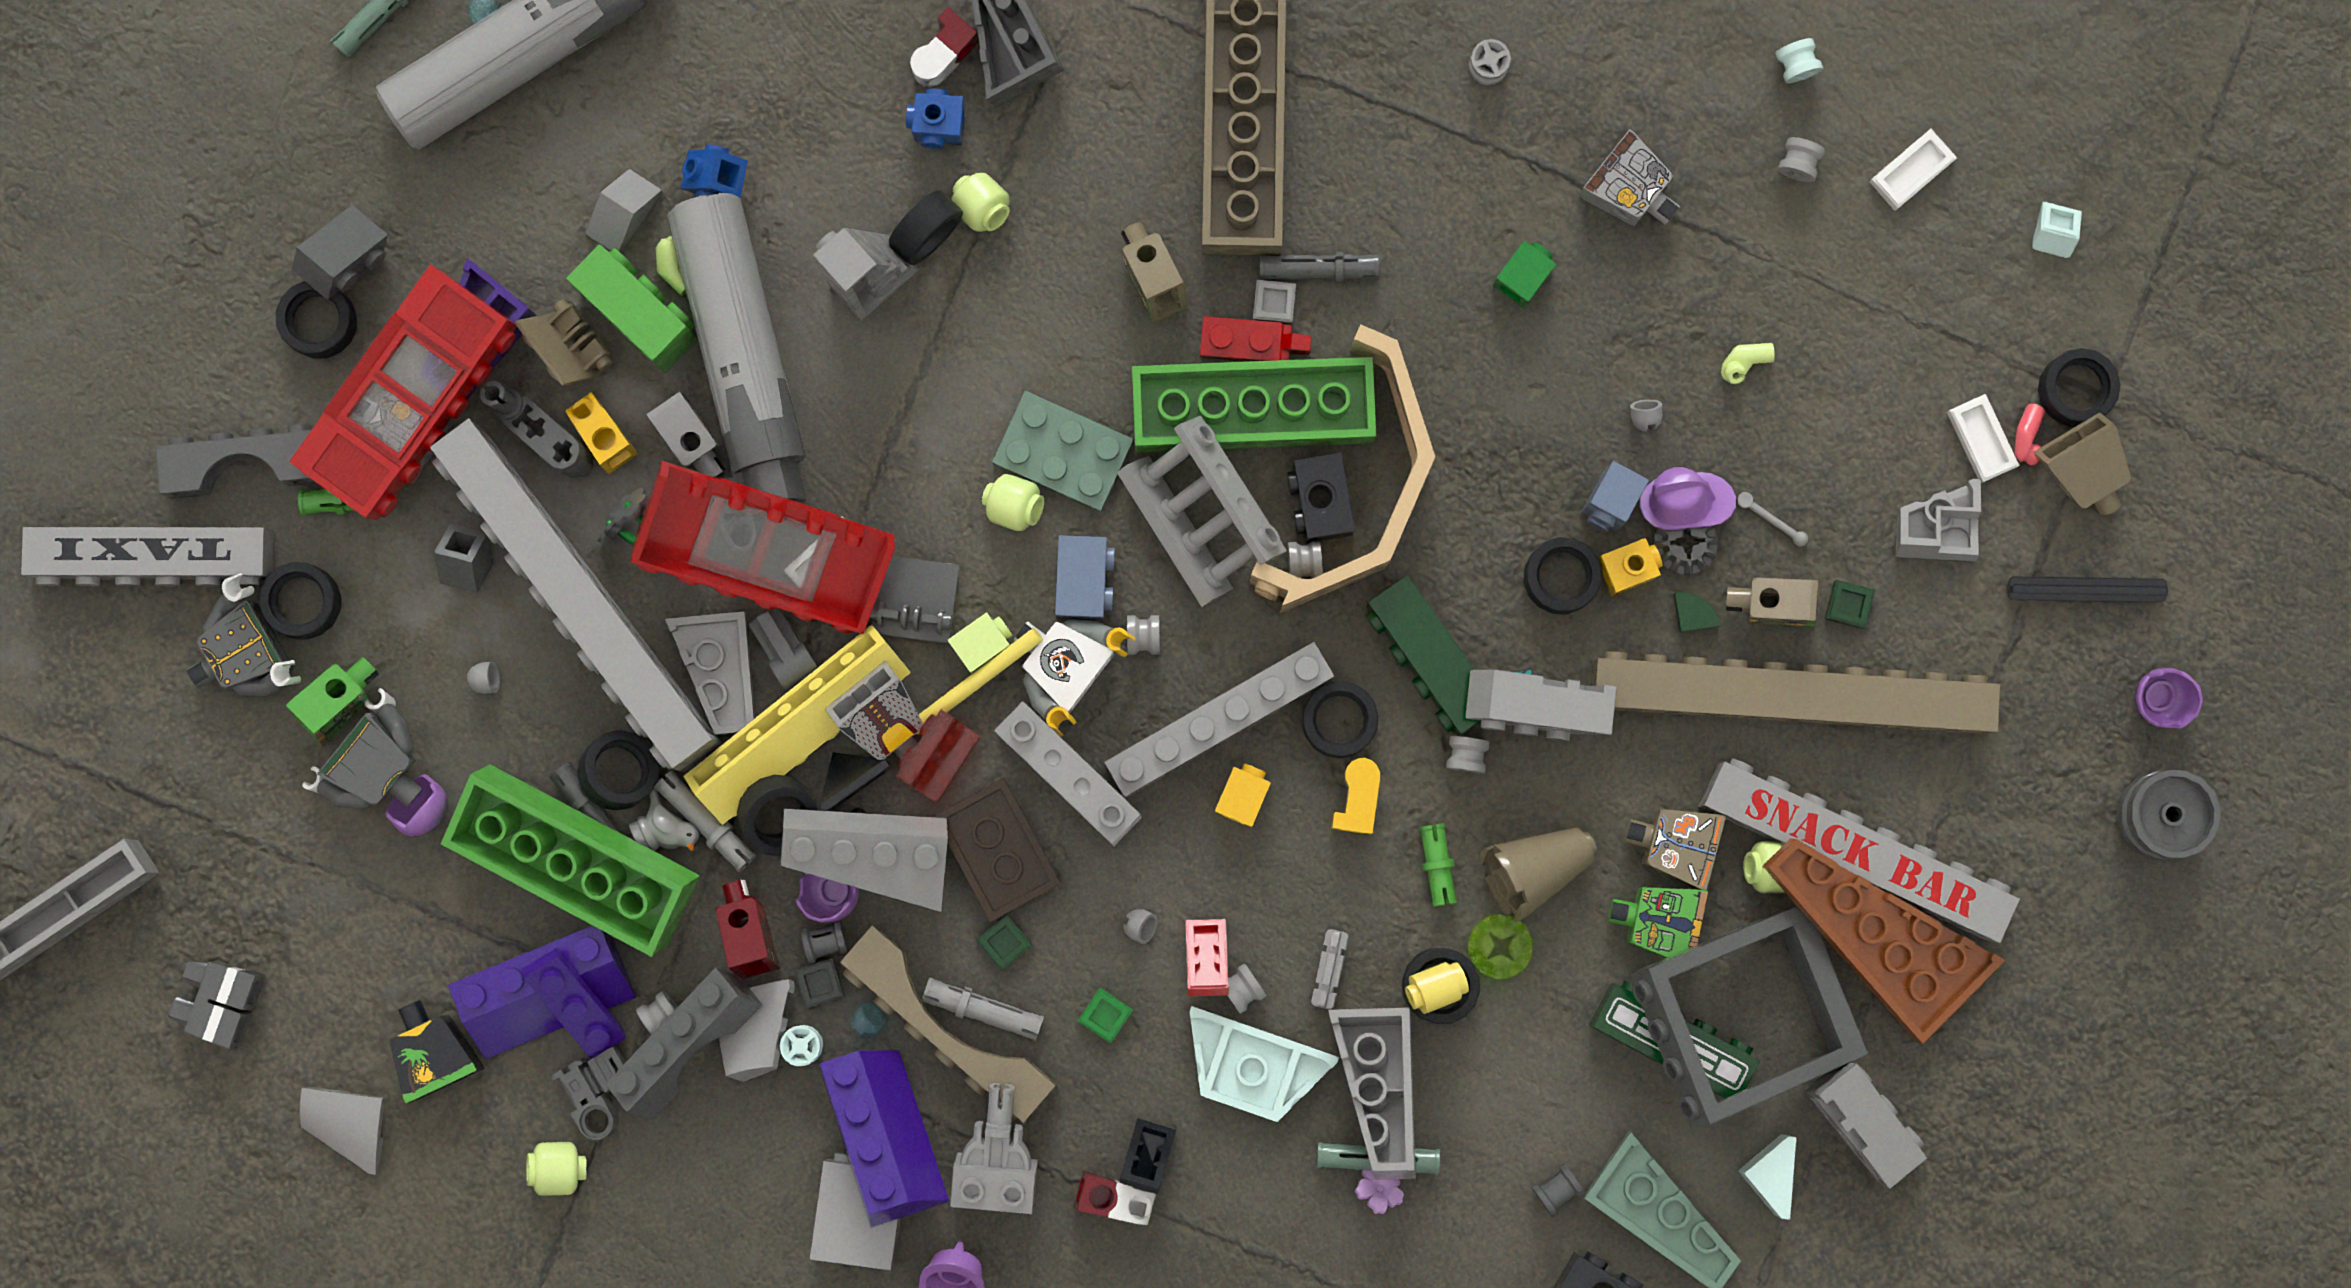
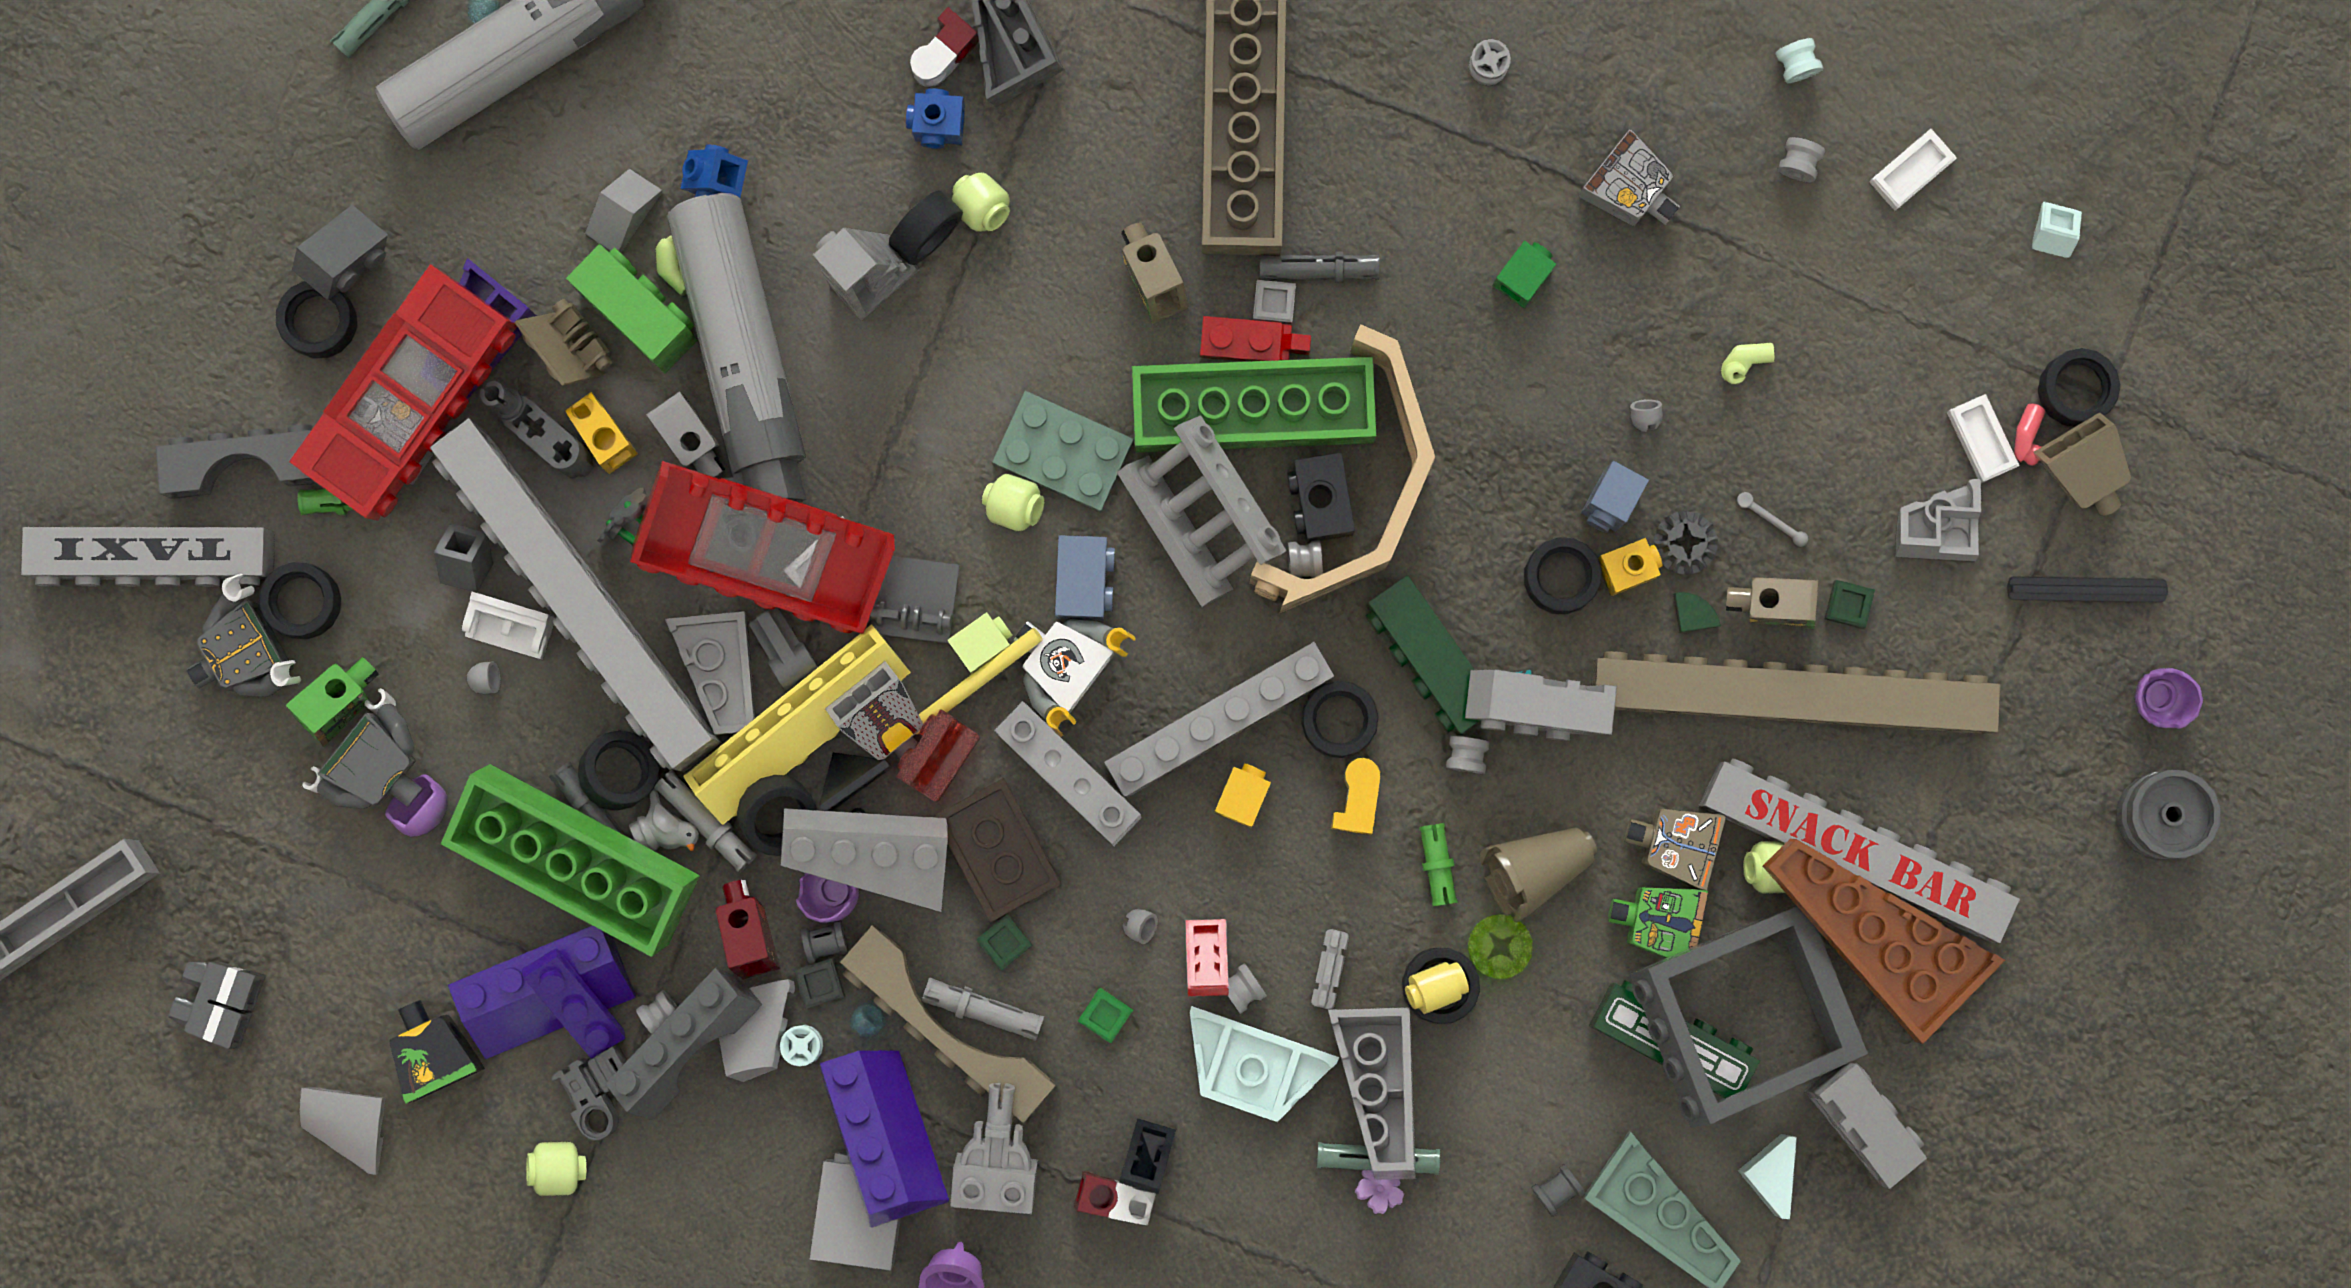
(507, 625): none -> white hinge
(1146, 634): light grey wheel -> none
(1687, 500): medium lavender piece -> none

